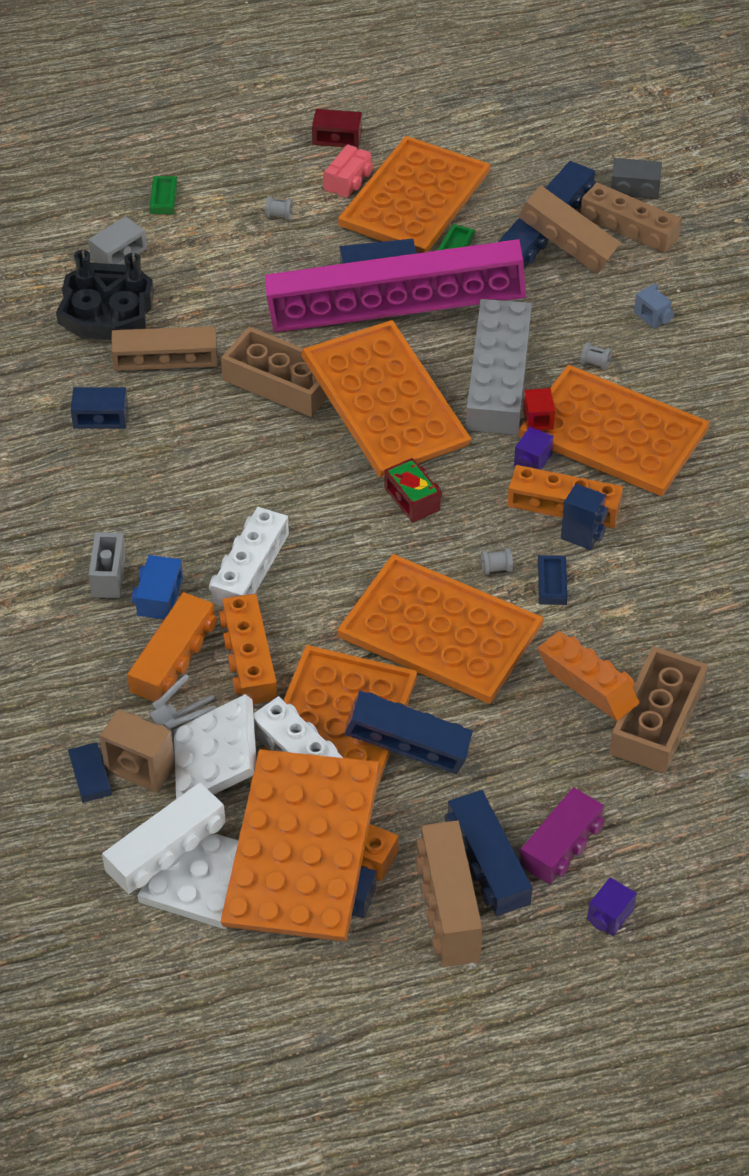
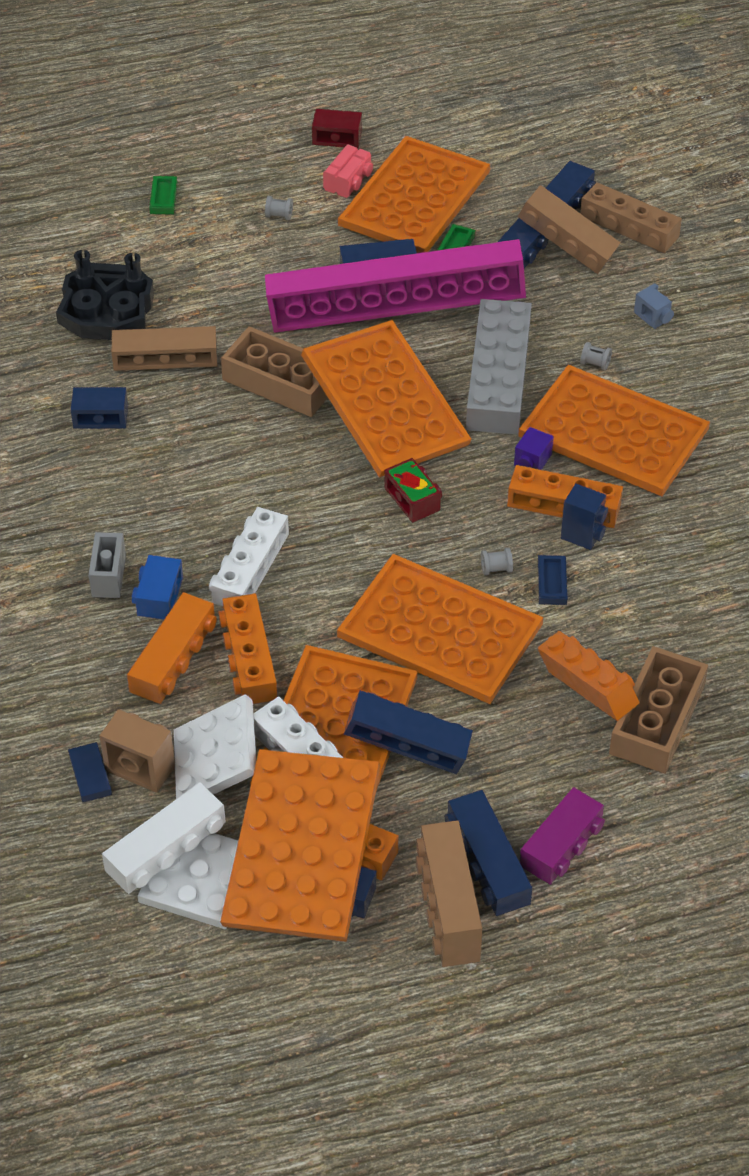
(117, 241): light grey brick -> none
(169, 717): light grey plant -> none
(539, 409): red brick -> none
(611, 906): dark purple brick -> none
(636, 177): dark grey brick -> none

